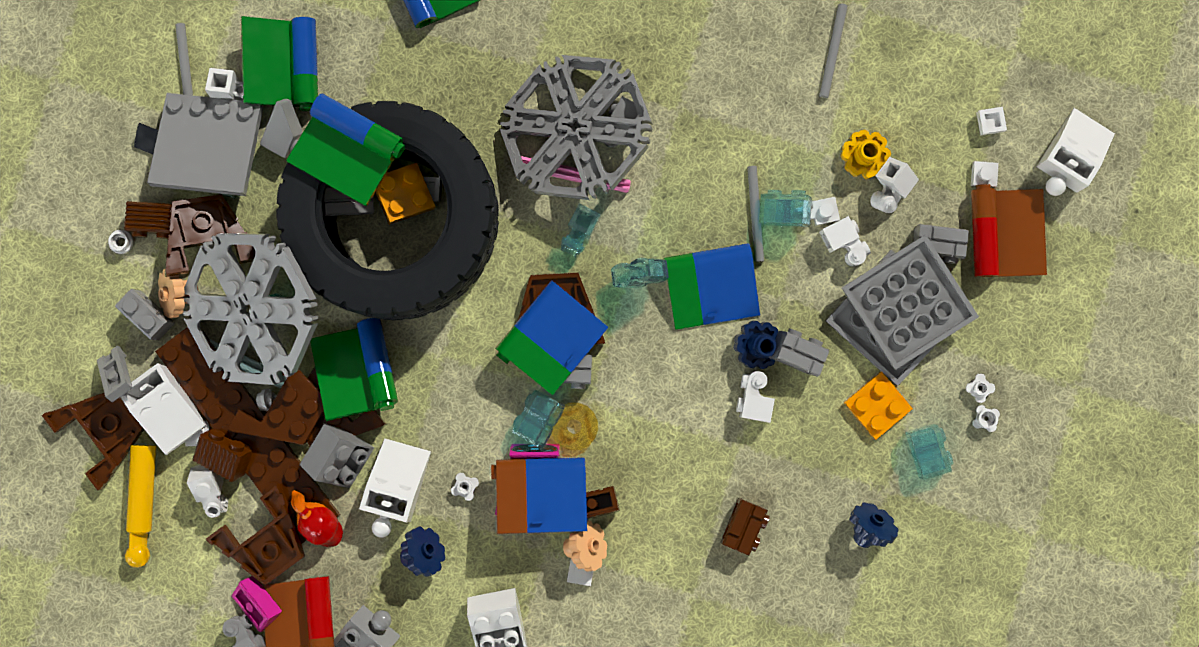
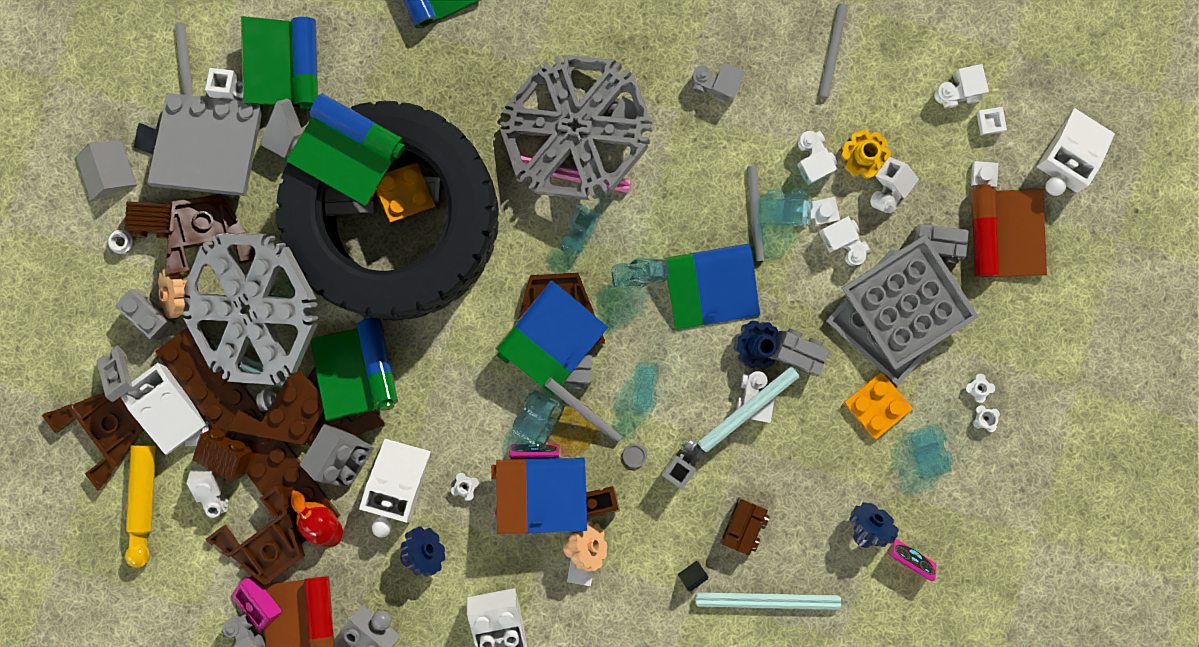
(105, 169): none -> light grey slope
(583, 410): none -> light grey bar
(634, 455): none -> light grey piece
(645, 379): none -> clear light blue brick
(680, 467): none -> light grey brick
(693, 576): none -> black slope
(722, 86): none -> light grey brick
(748, 409): none -> light aqua axle
(785, 601): none -> light aqua axle
(820, 161): none -> white brick
(913, 559): none -> slope
(969, 86): none -> white brick

